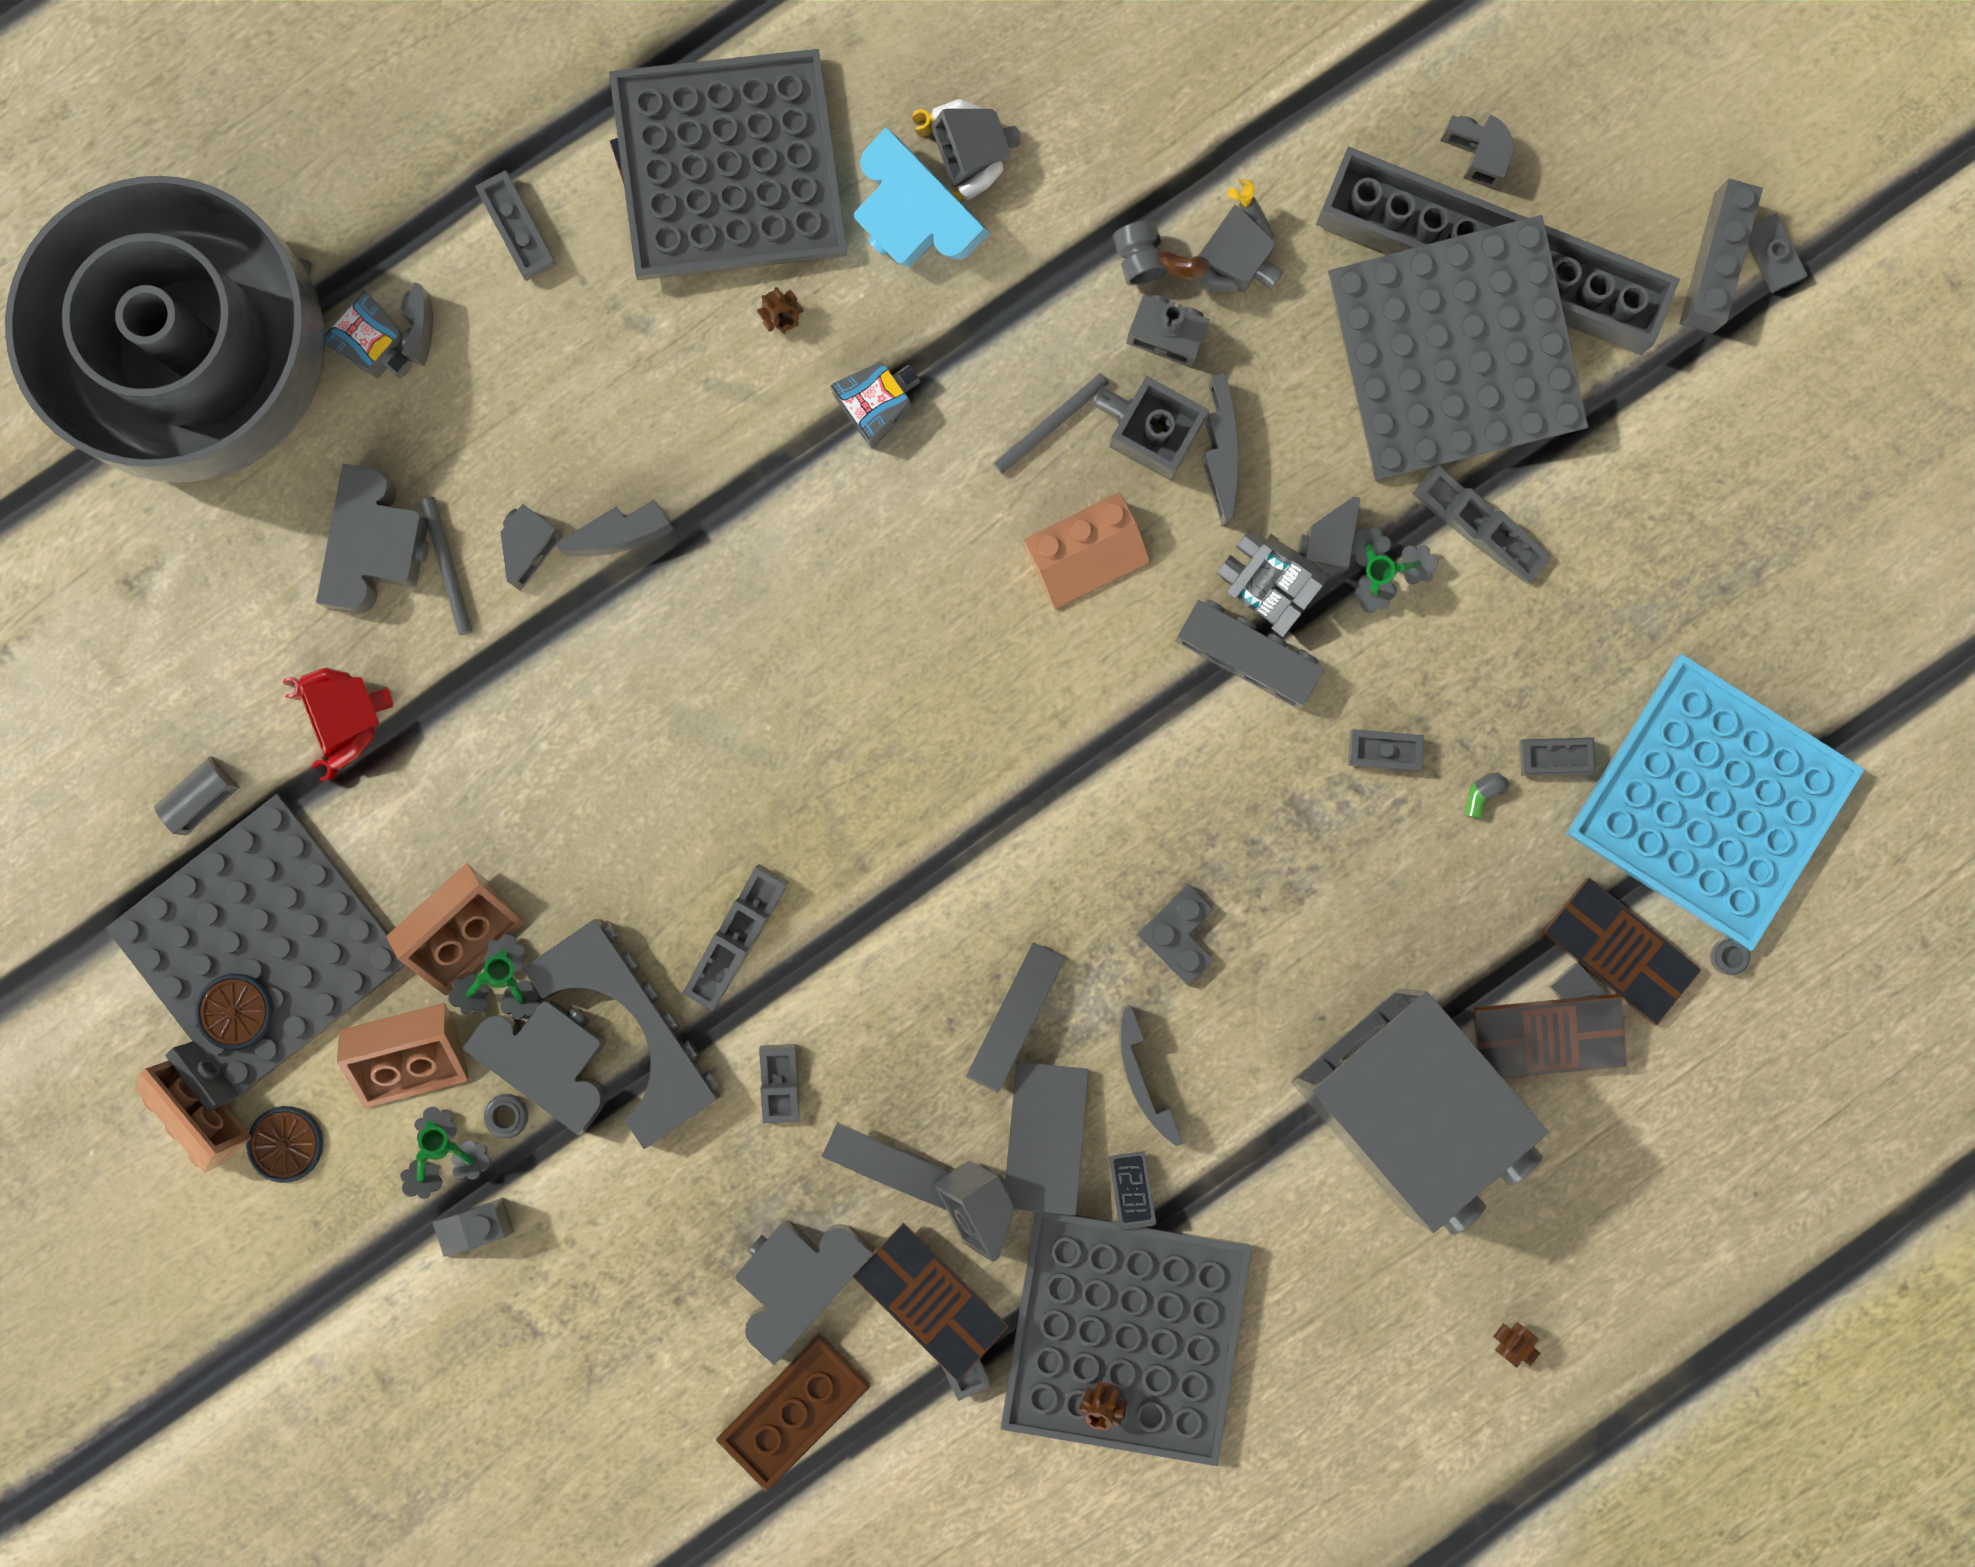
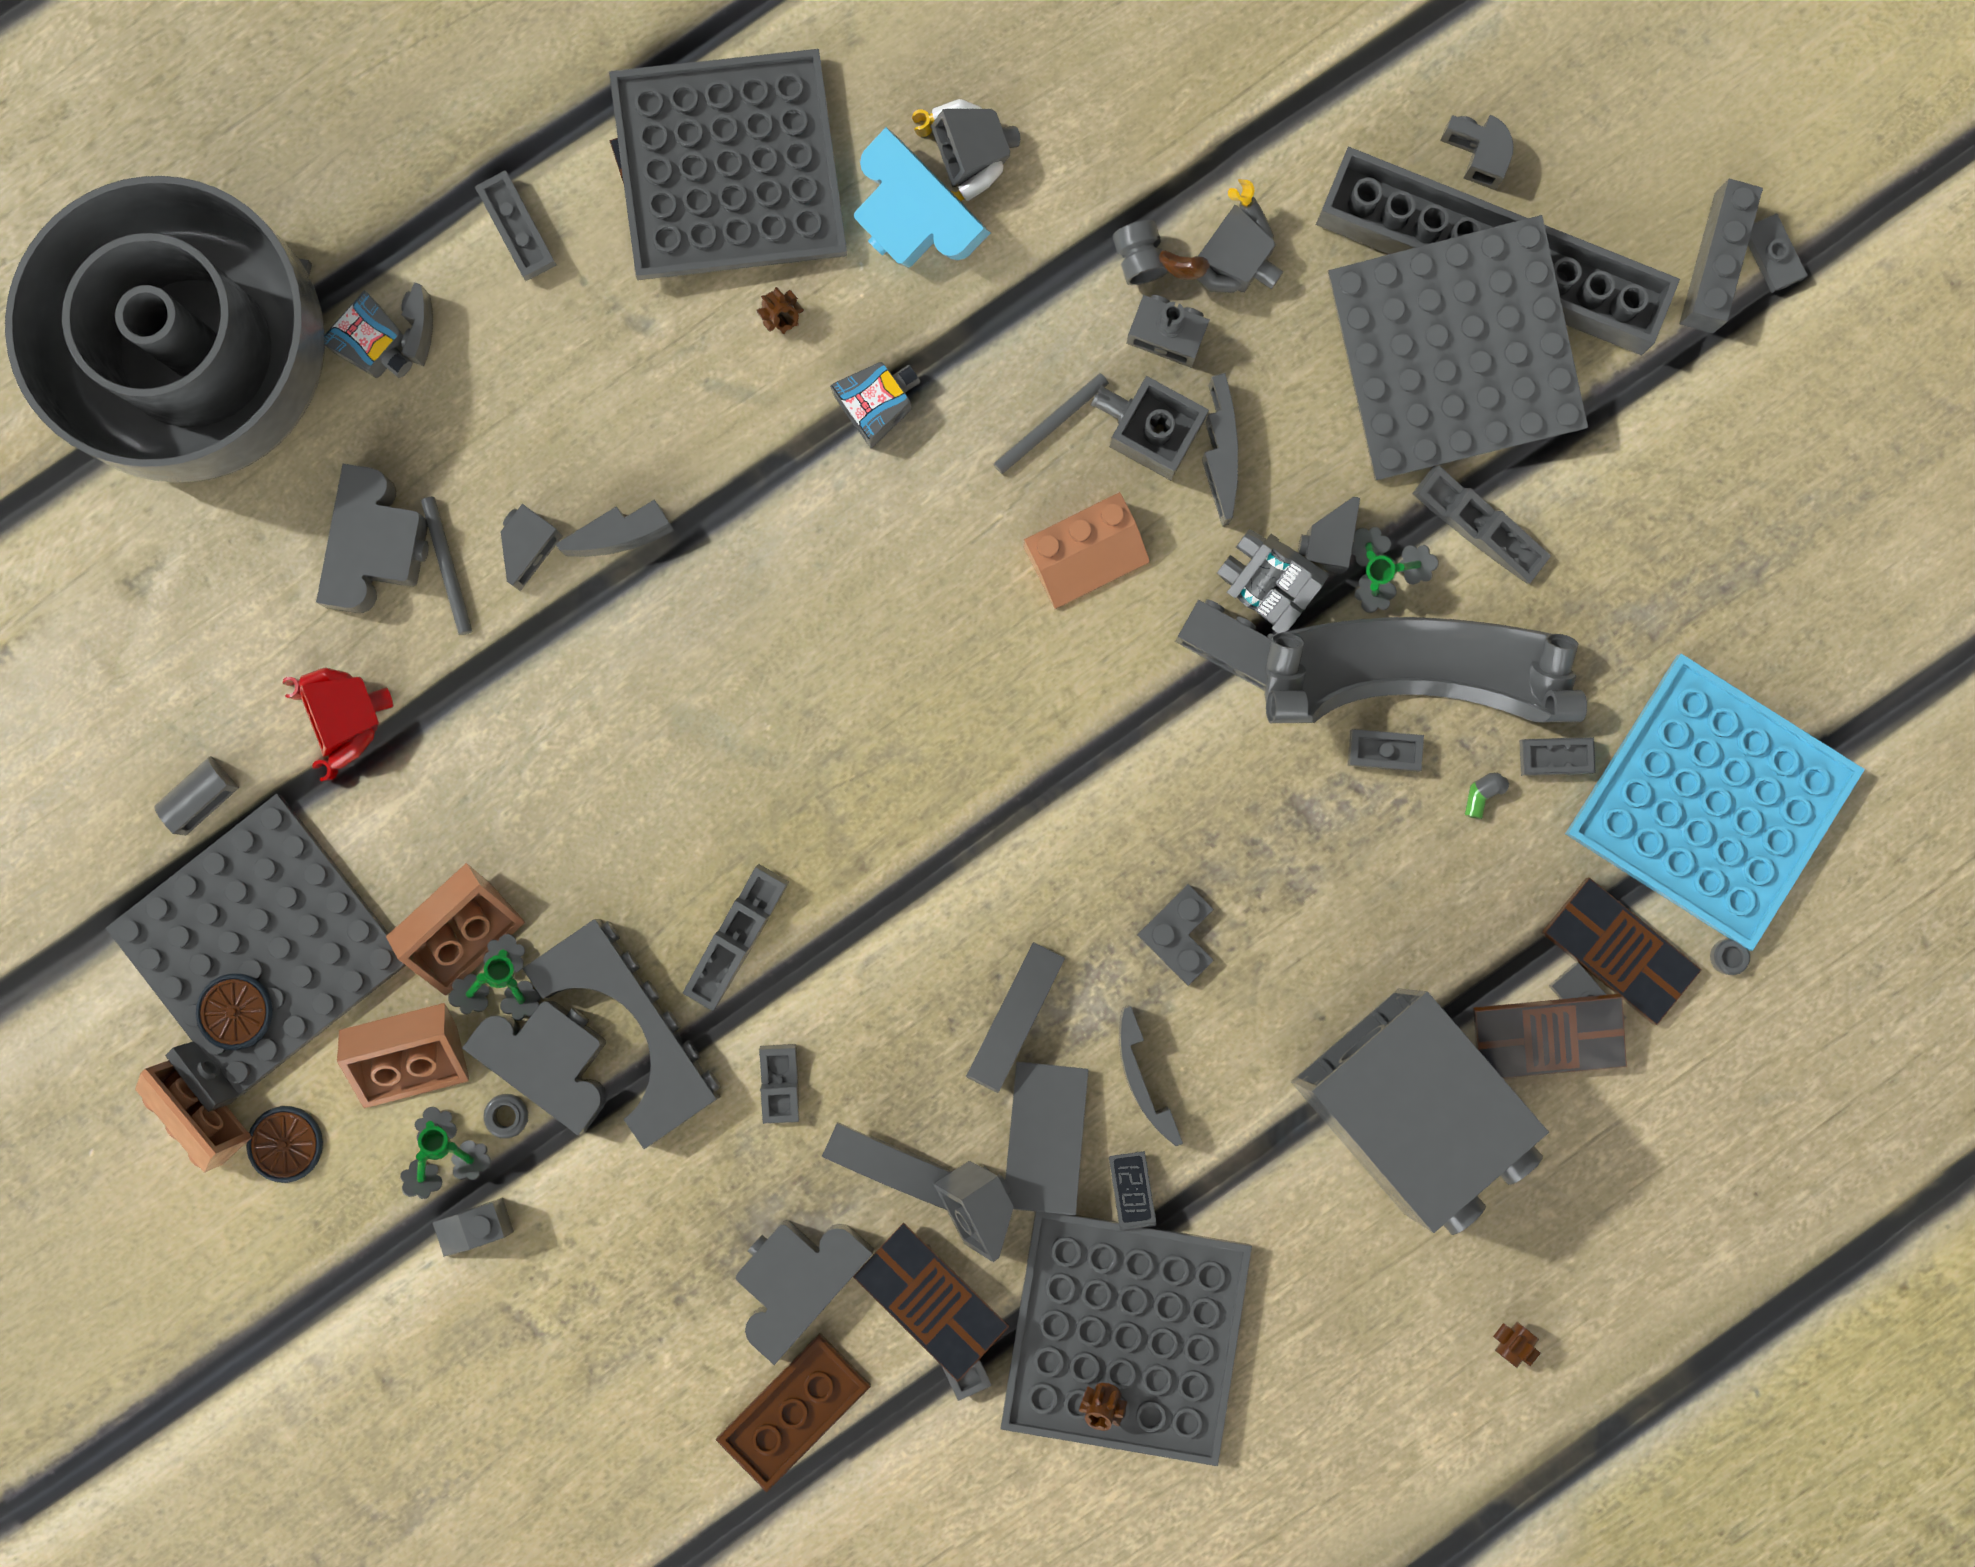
(1440, 657): none -> dark grey panel

